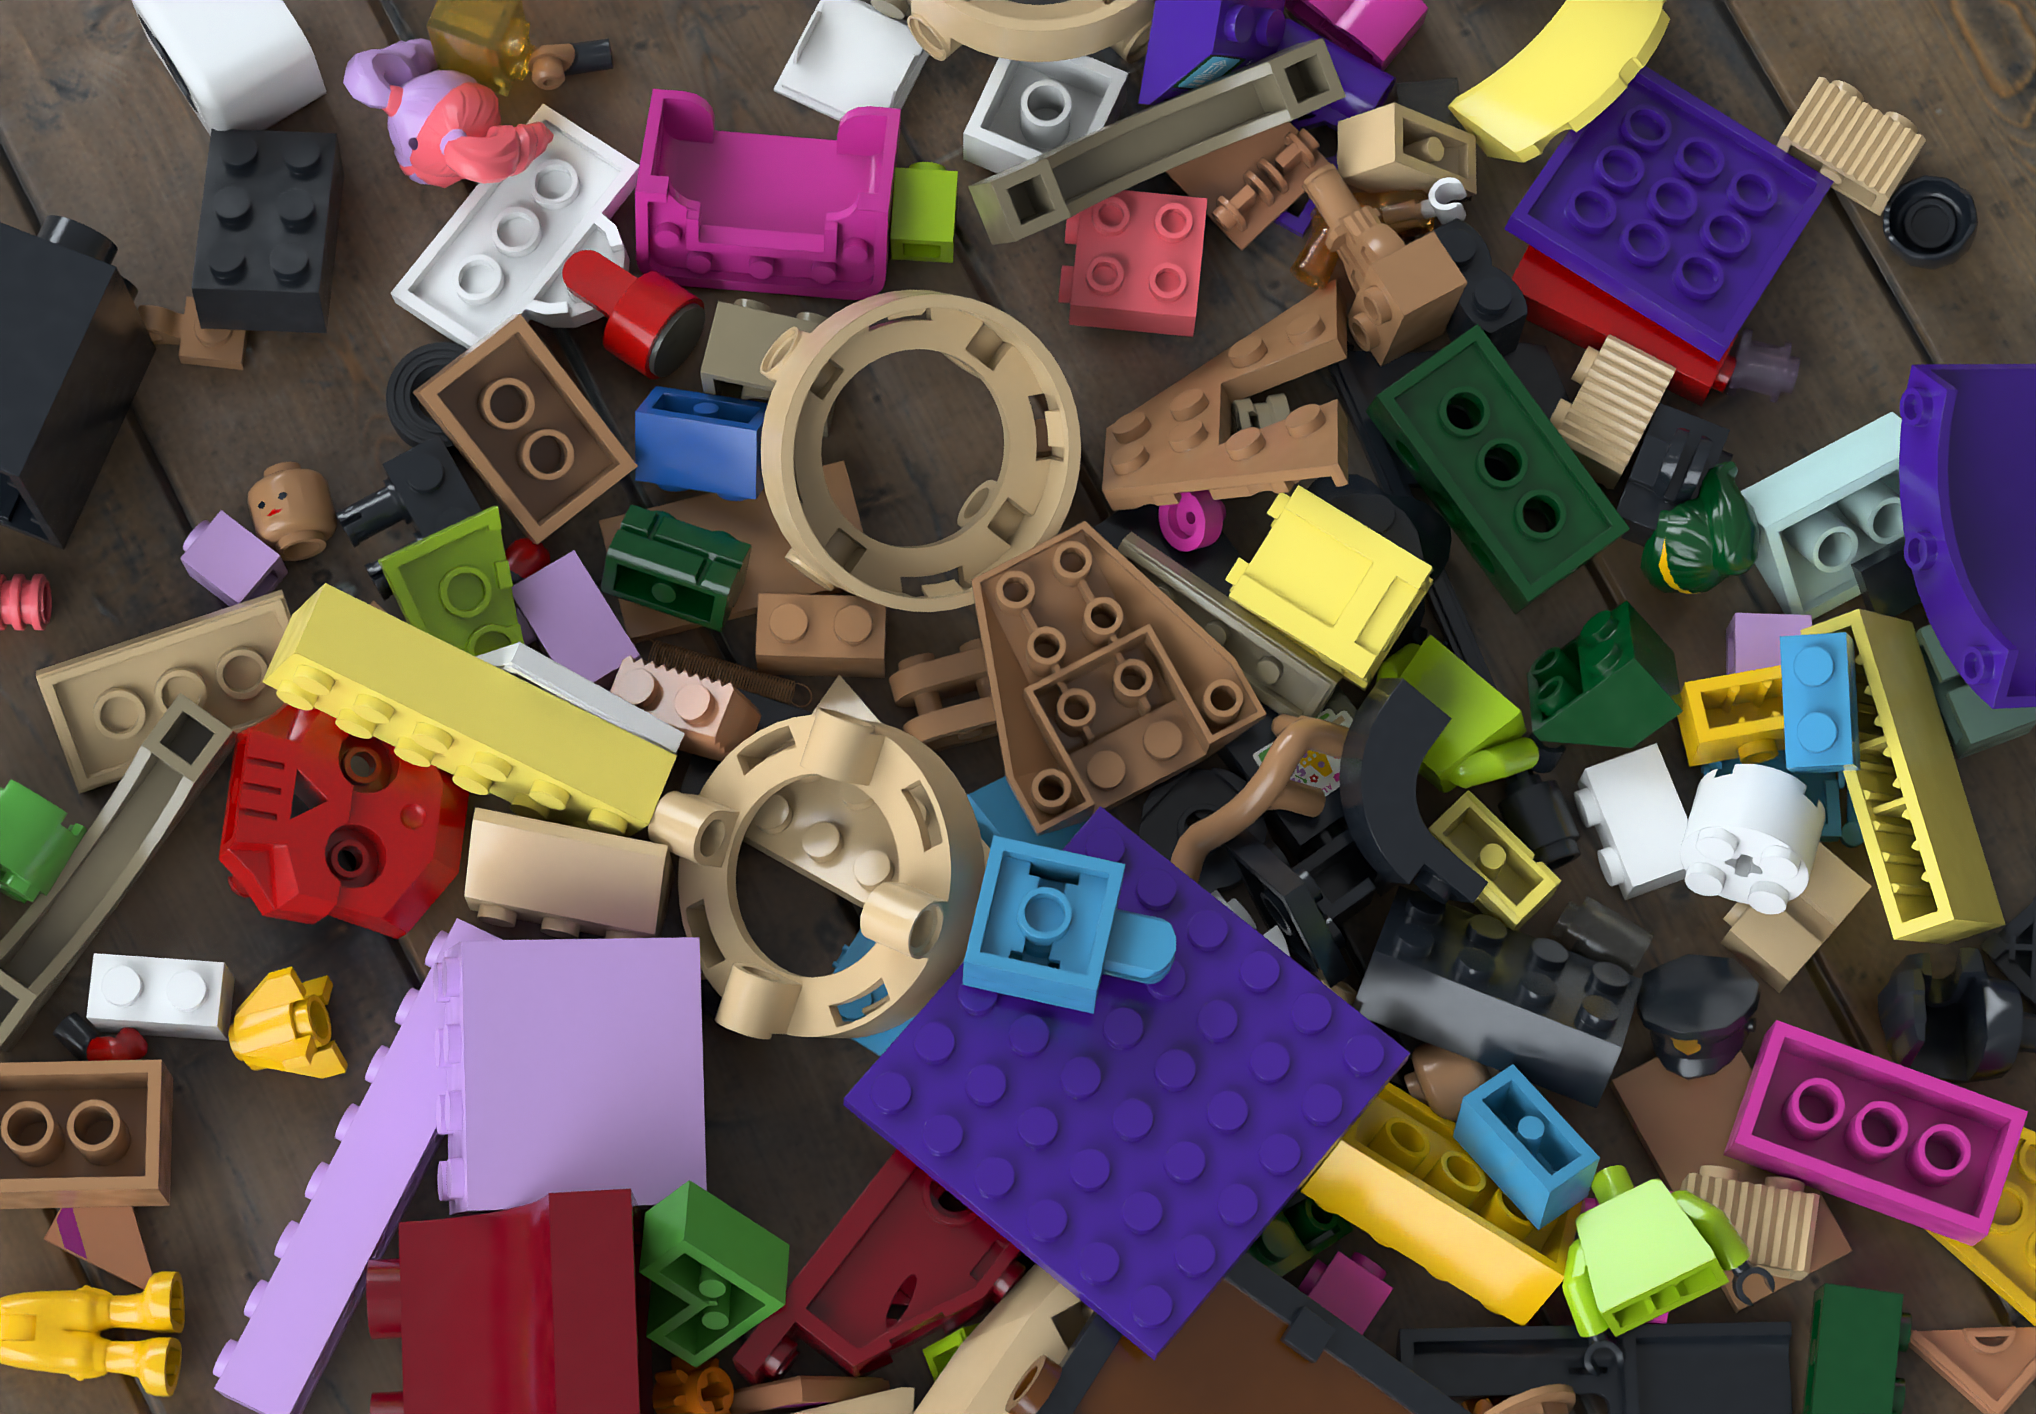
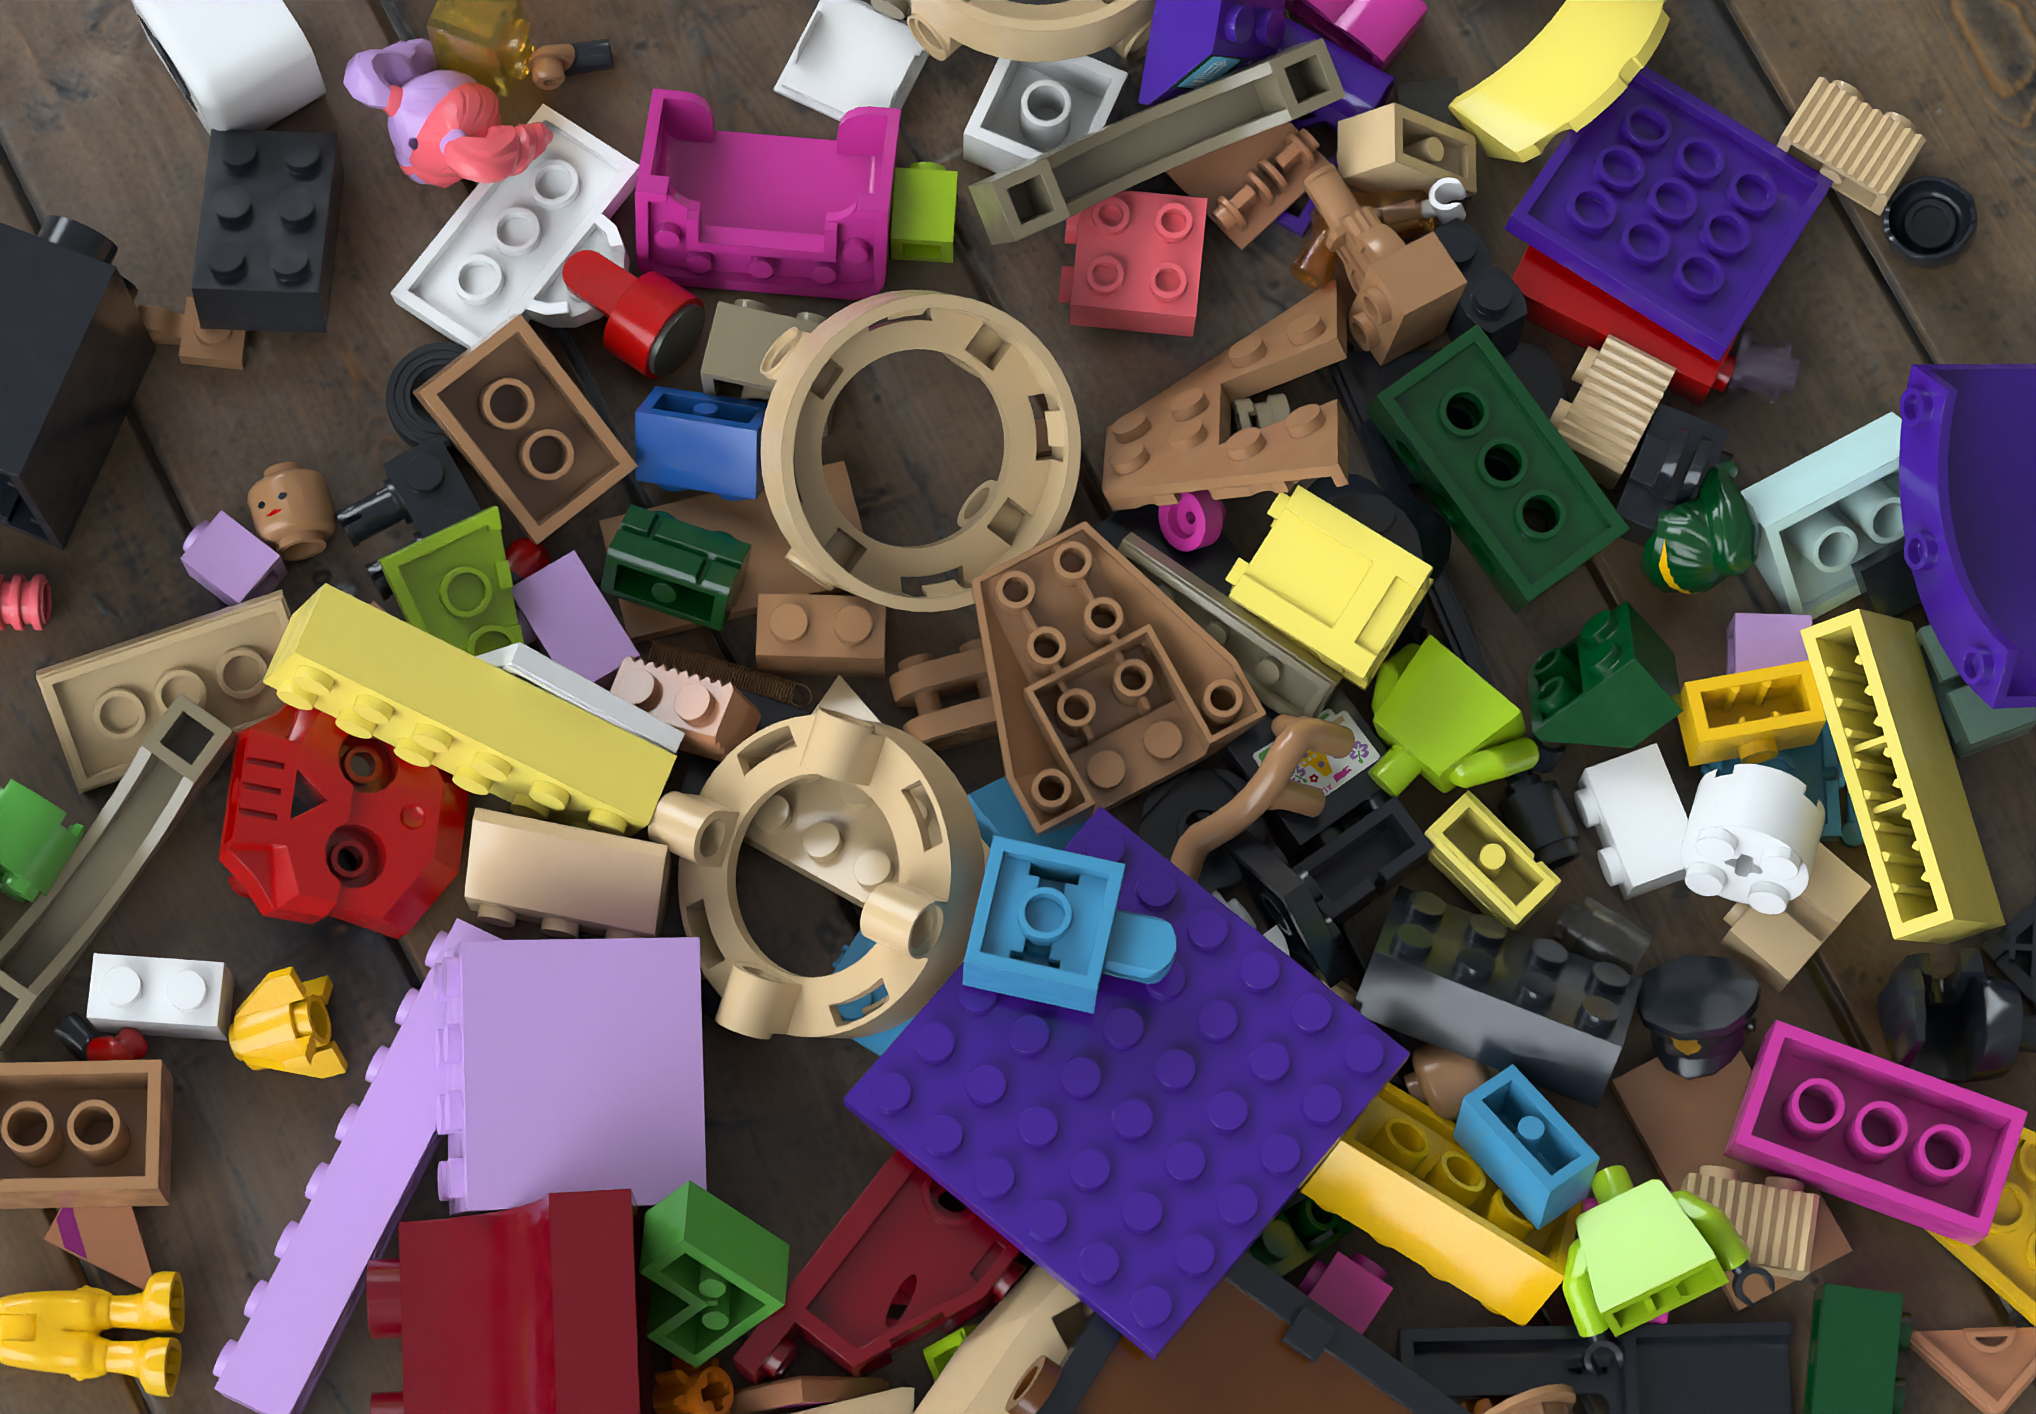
(1379, 792): black arch -> none
(1820, 703): dark azure brick -> none

